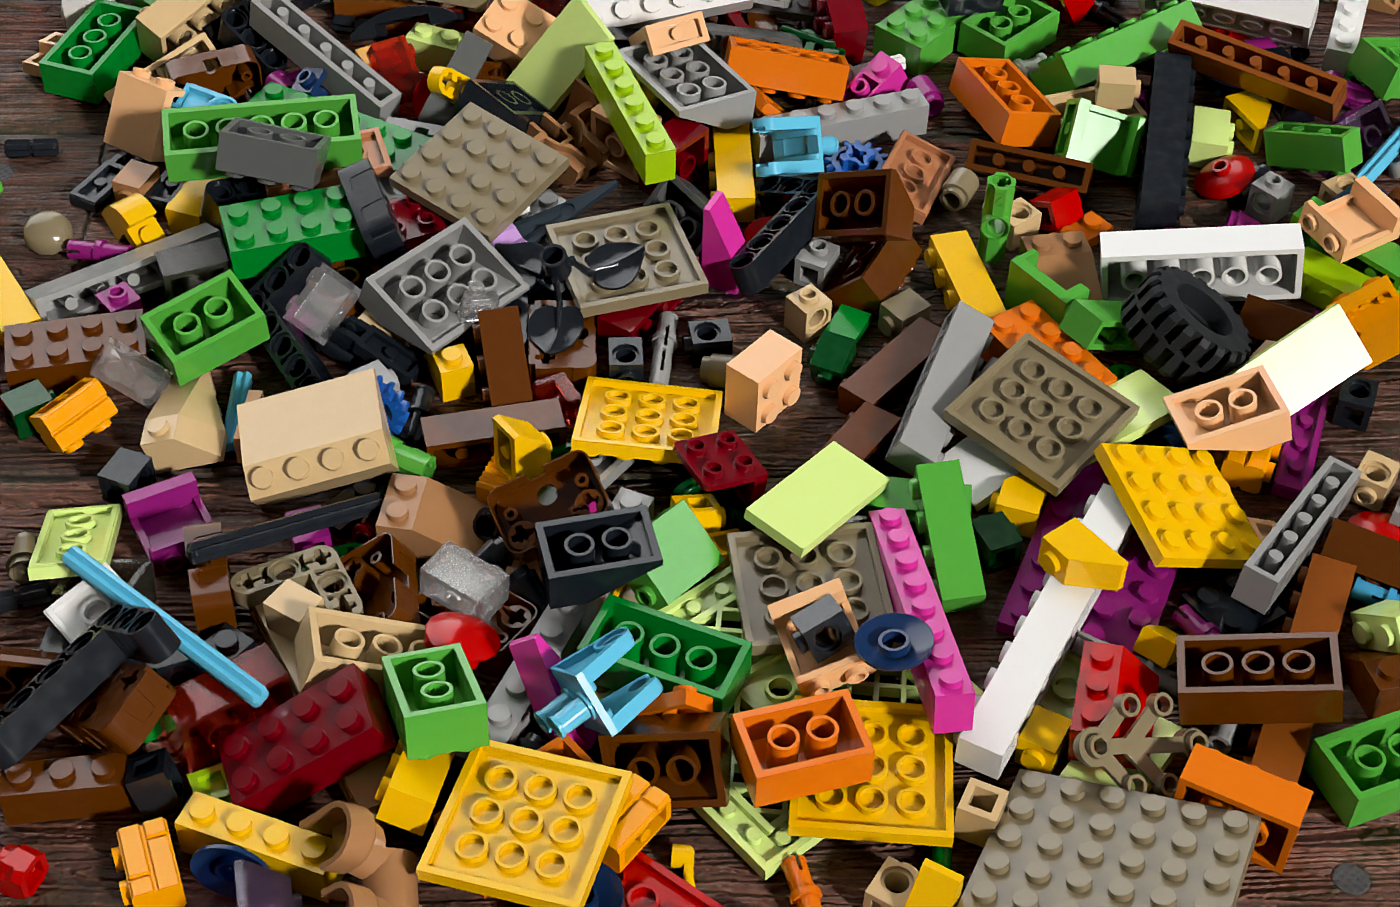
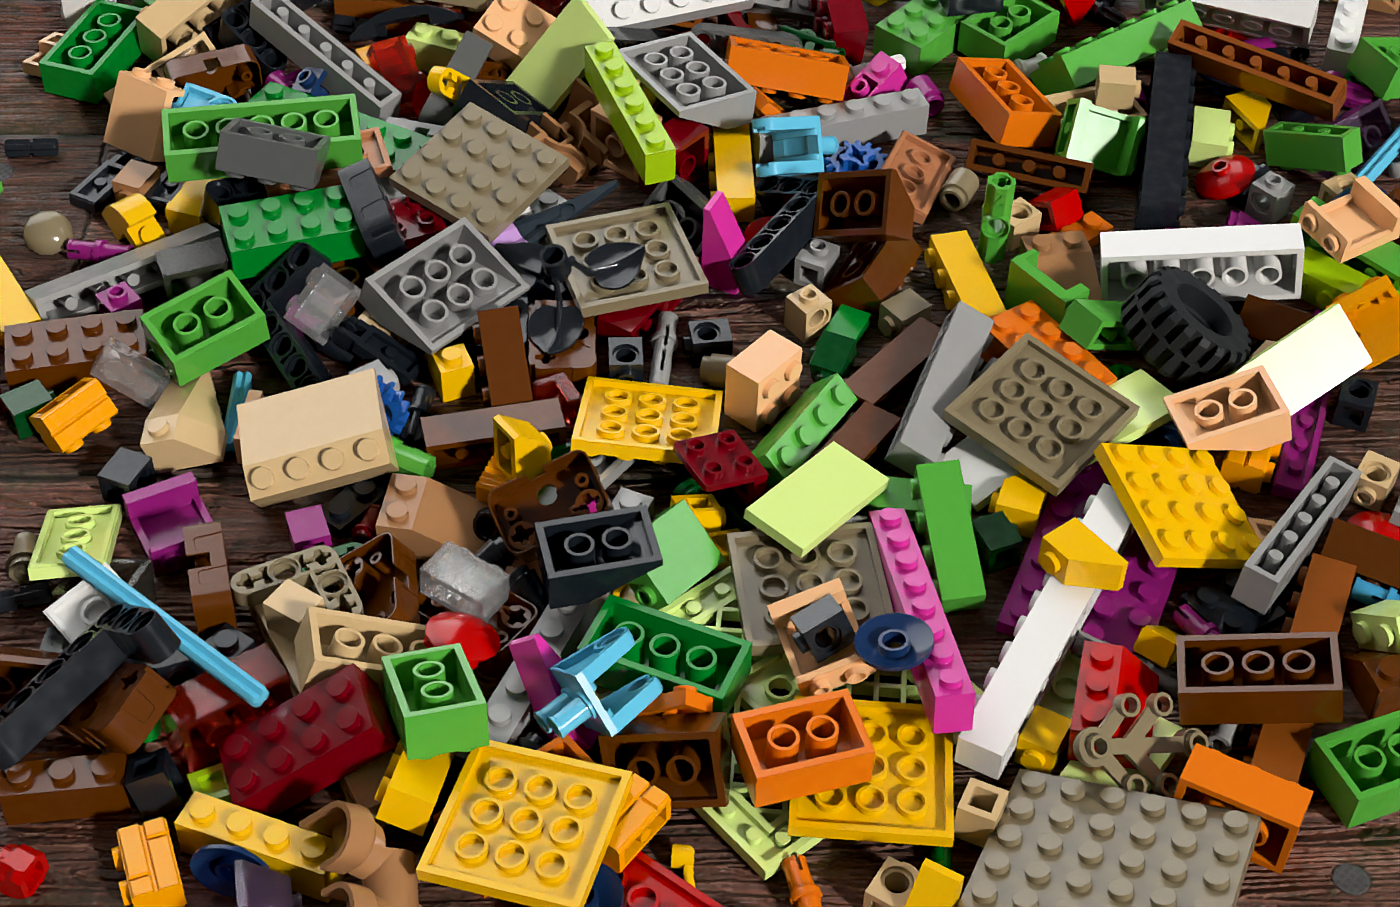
(283, 528): black axle -> none
(476, 300): clear tile -> none
(672, 34): light nougat panel -> none
(803, 427): none -> bright green brick

